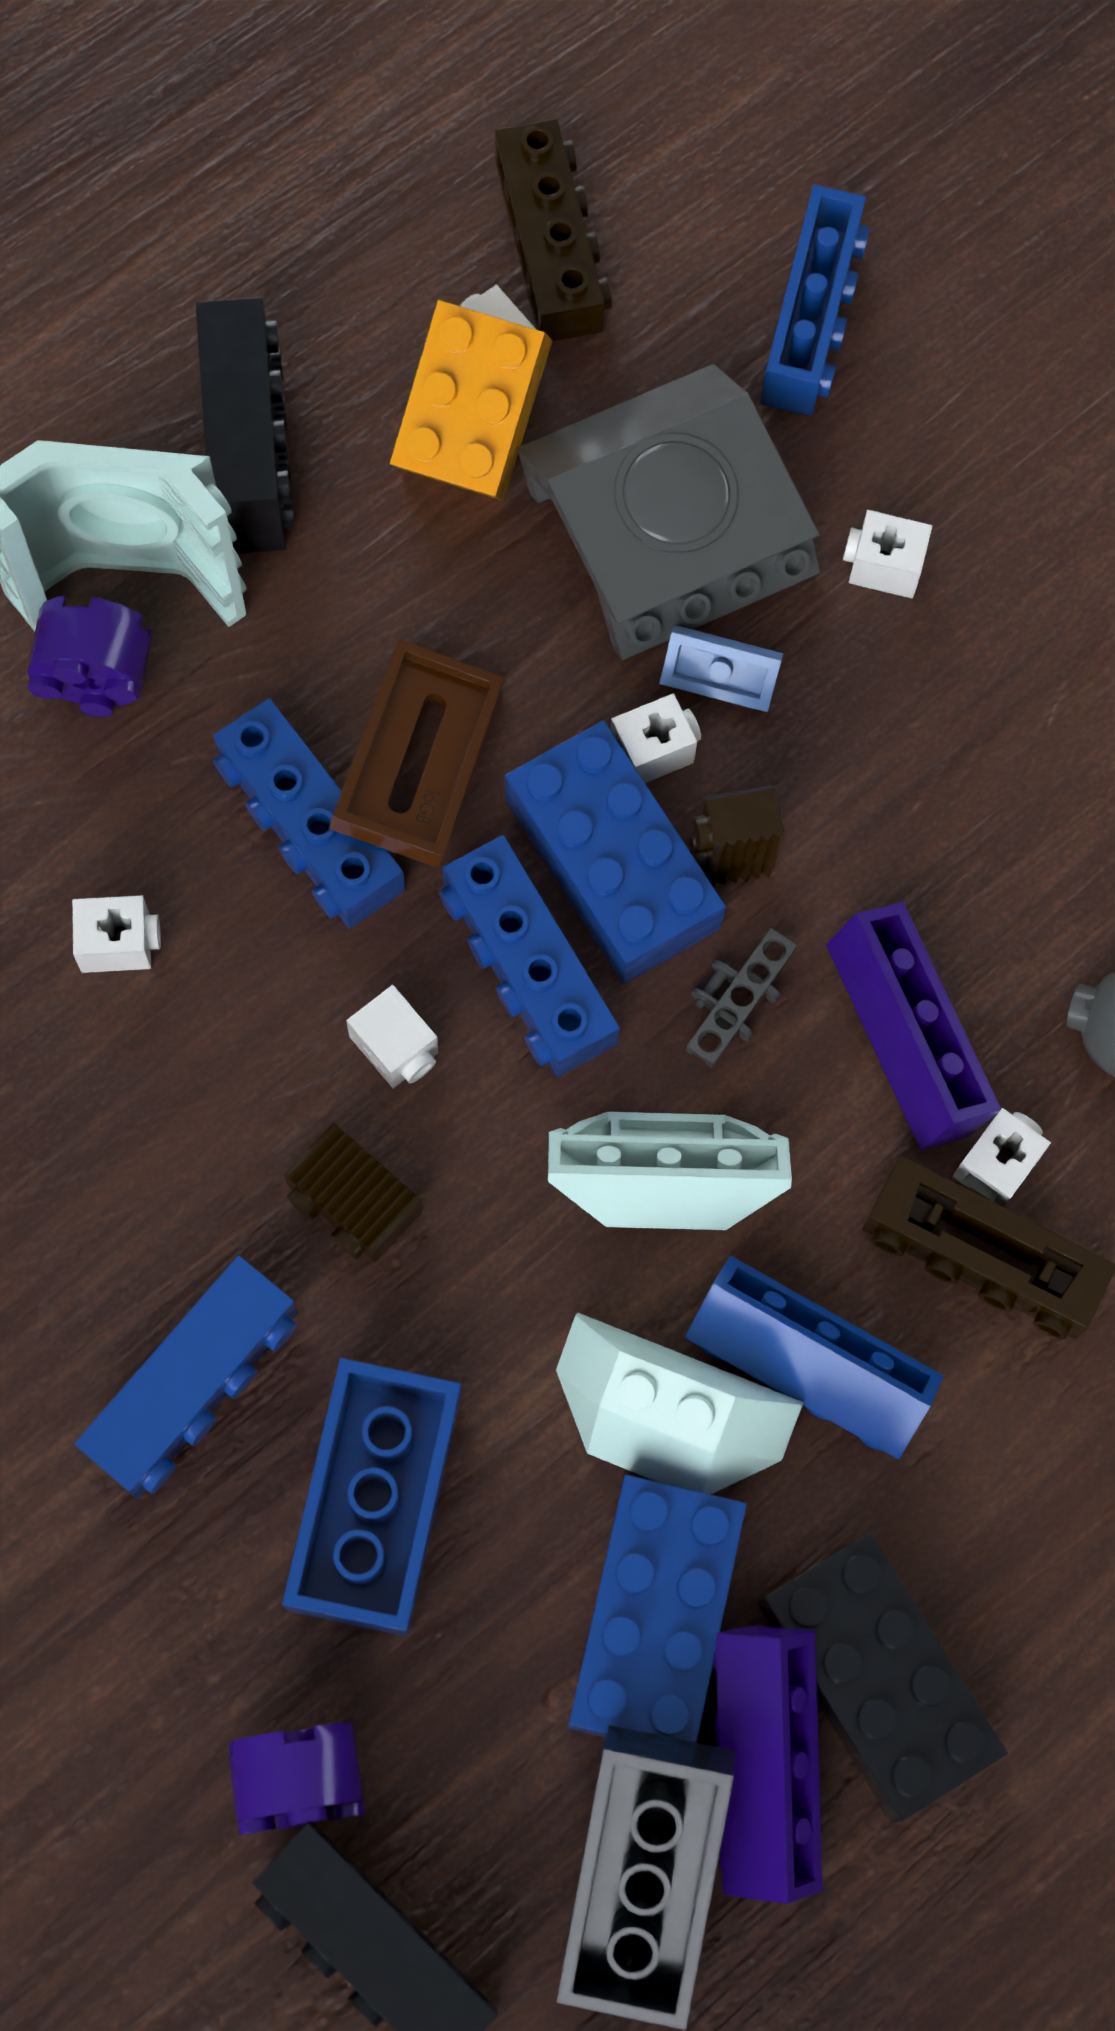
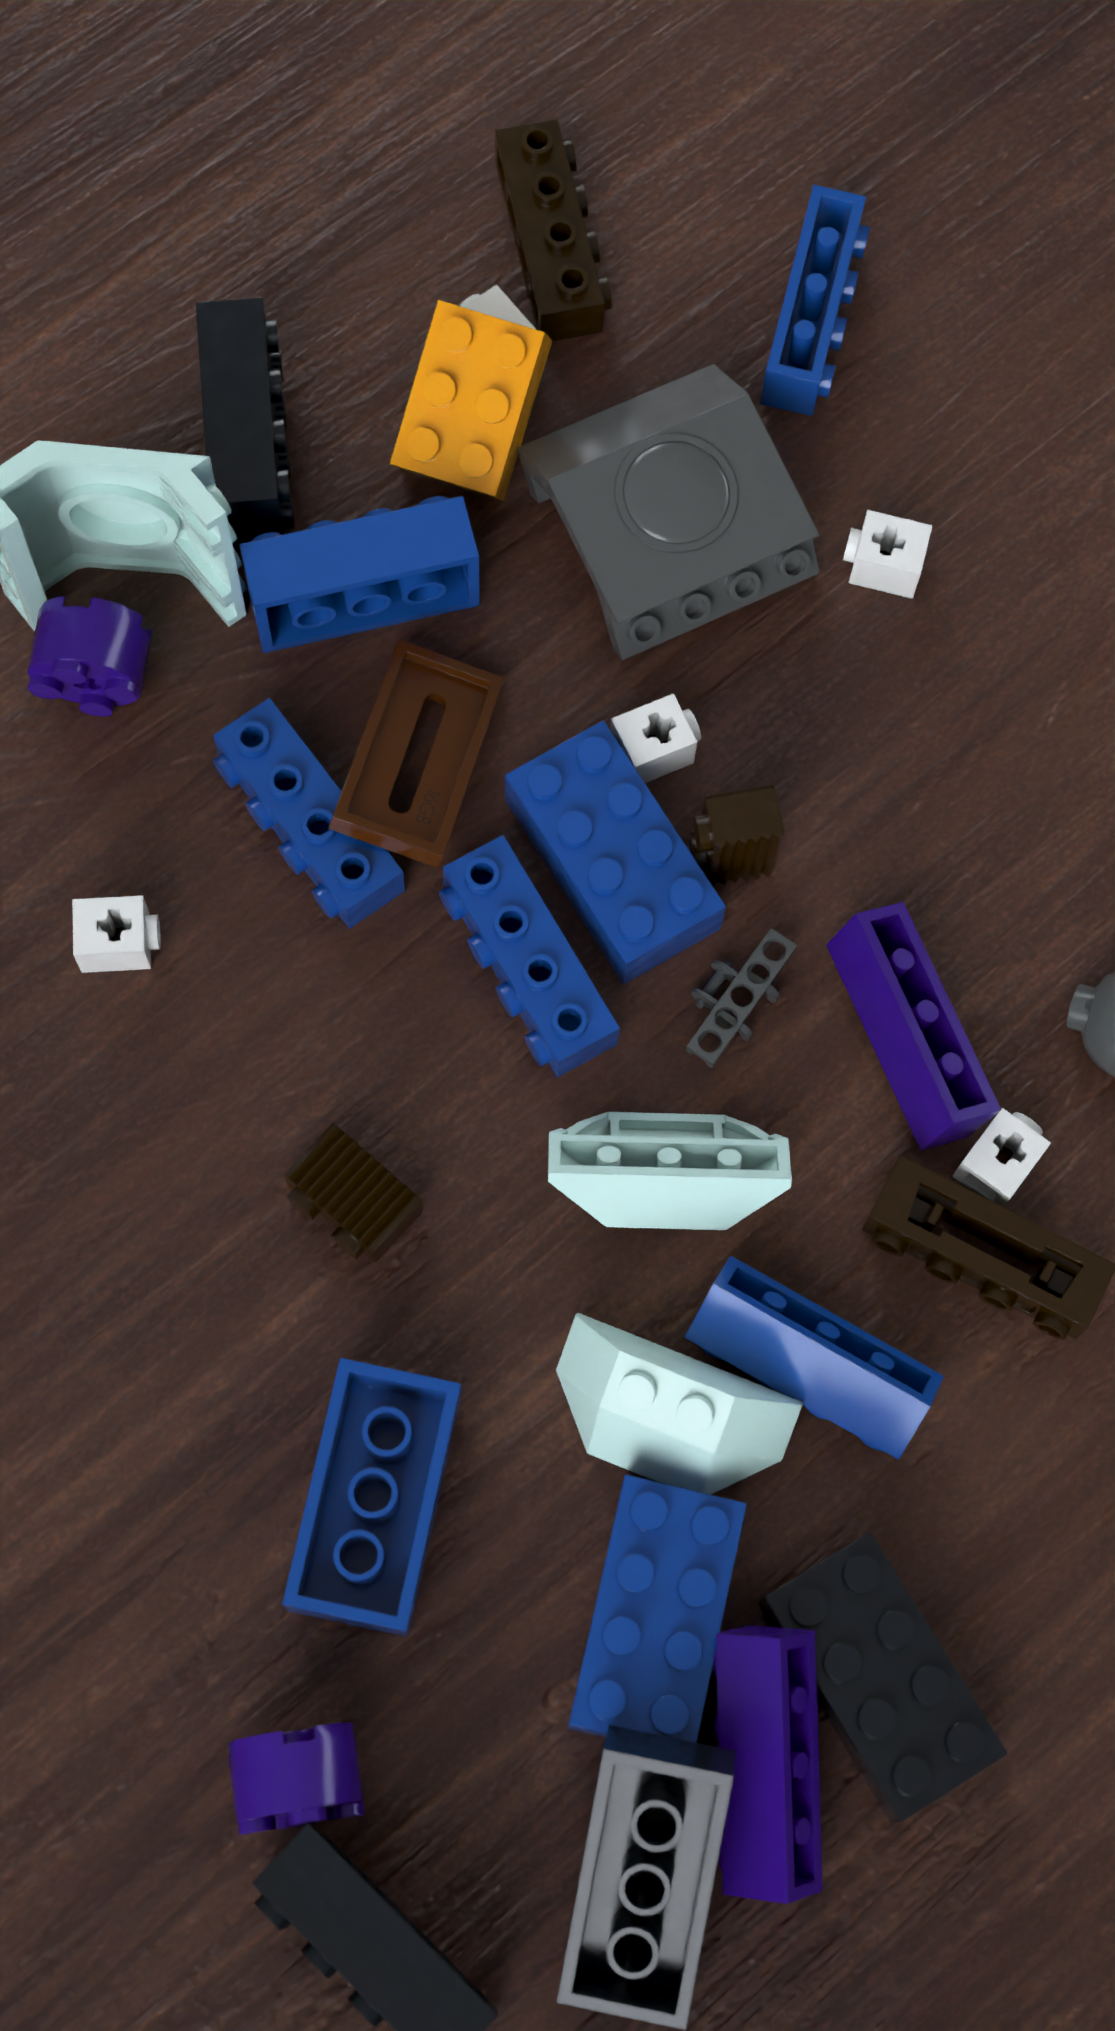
(188, 1378): blue brick -> none
(362, 573): none -> blue brick
(394, 1038): white brick -> none
(721, 668): medium blue plate -> none

